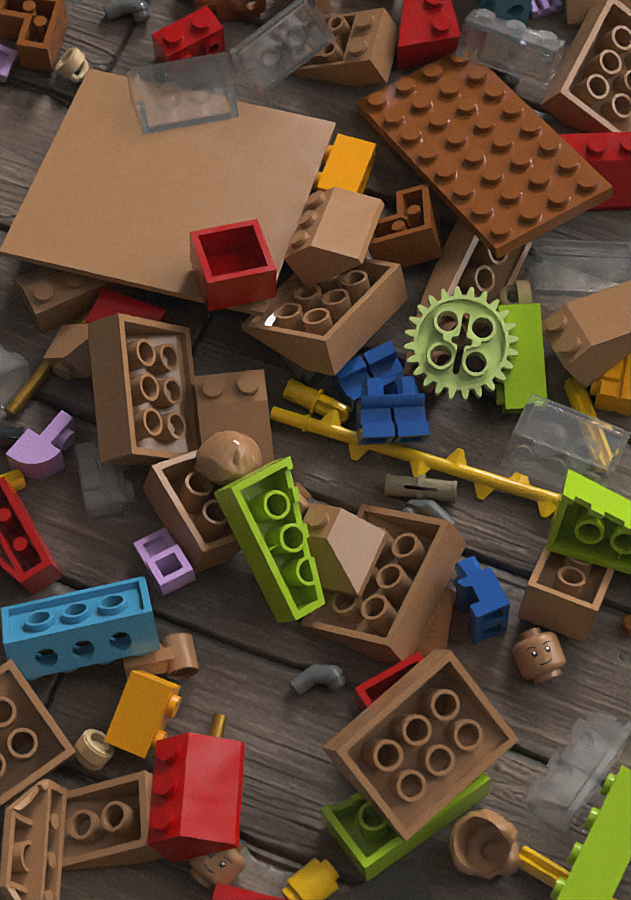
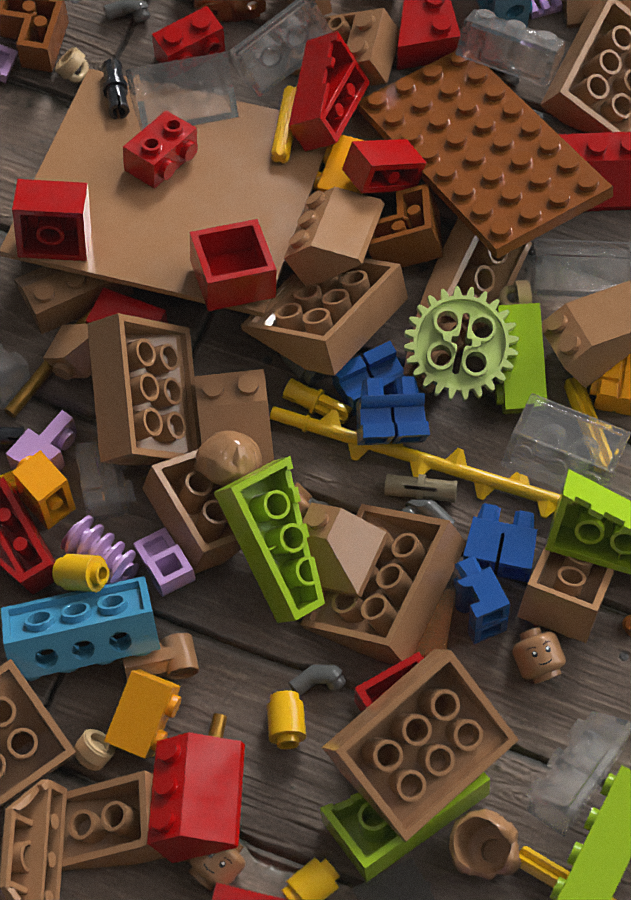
(43, 489): none -> light orange brick
(52, 219): none -> red brick
(81, 572): none -> yellow brick
(88, 541): none -> lavender piece
(115, 89): none -> black pin
(160, 149): none -> red brick
(283, 135): none -> yellow axle
(286, 719): none -> yellow brick
(326, 91): none -> red wedge
(383, 165): none -> red brick
(517, 542): none -> blue hips

